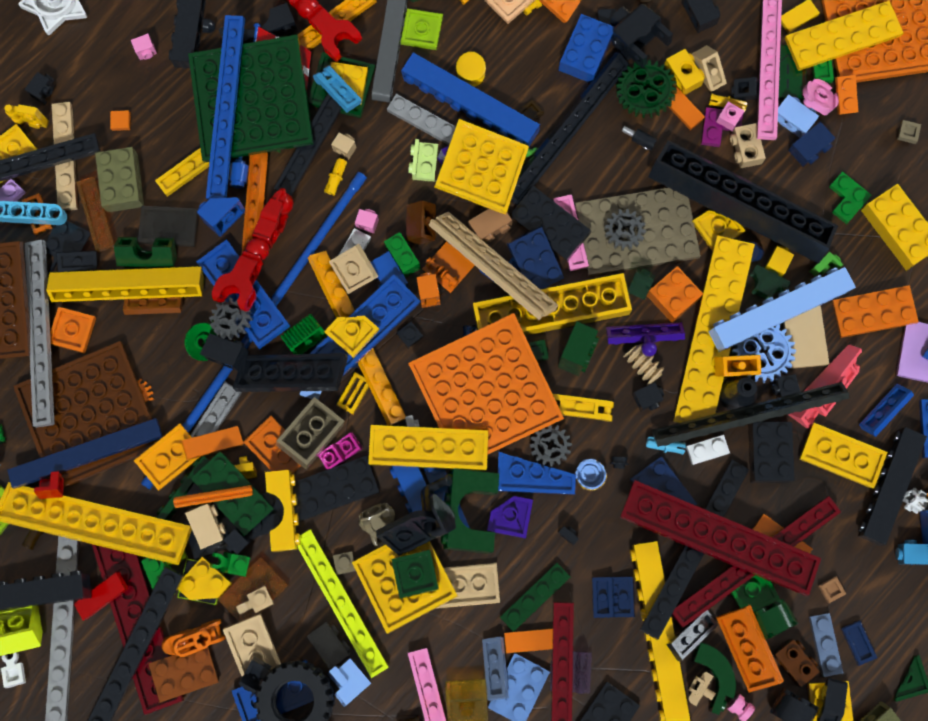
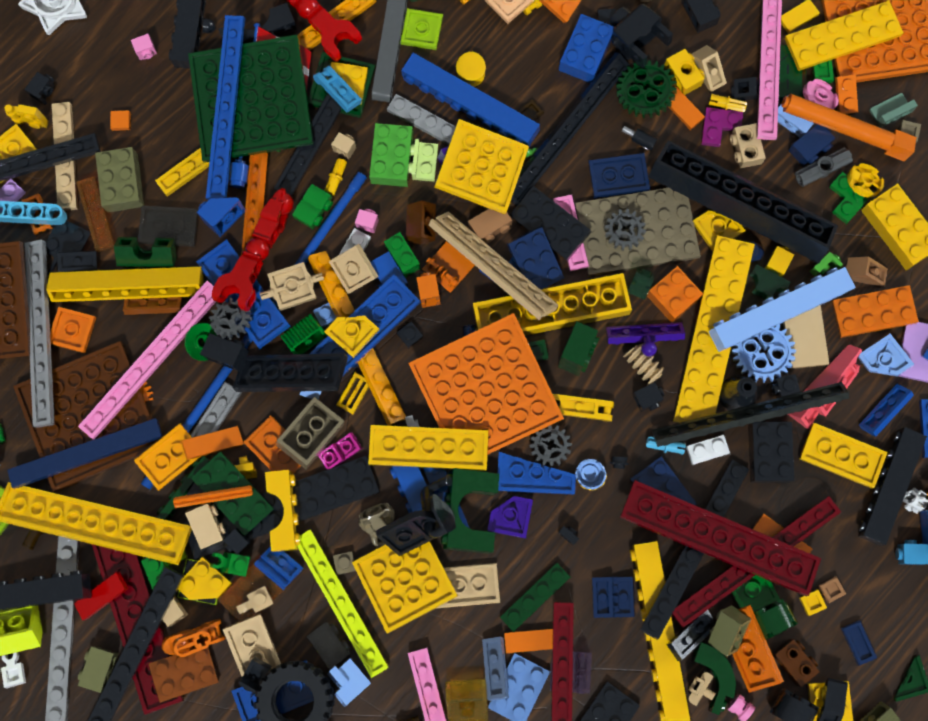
(50, 487): red panel -> none
(97, 668): none -> olive brick
(148, 362): none -> bright pink plate
(174, 613): none -> tan brick
(278, 567): none -> blue plate
(291, 286): none -> tan plate
(313, 206): none -> green brick
(324, 315): none -> medium blue plate
(391, 155): none -> bright green brick
(415, 574): dark green plate -> none
(619, 175): none -> dark blue plate
(727, 120): bright pink plate -> none
(729, 630): none -> olive brick
(738, 365): light orange brick -> none
(813, 603): none -> yellow plate
(825, 645): sand blue plate -> none
(832, 162): none -> dark grey piece
(865, 178): none -> yellow piece
(866, 271): none -> medium nougat slope
(886, 357): none -> light blue plate
(892, 110): none -> sand green panel
(896, 143): none -> orange brick

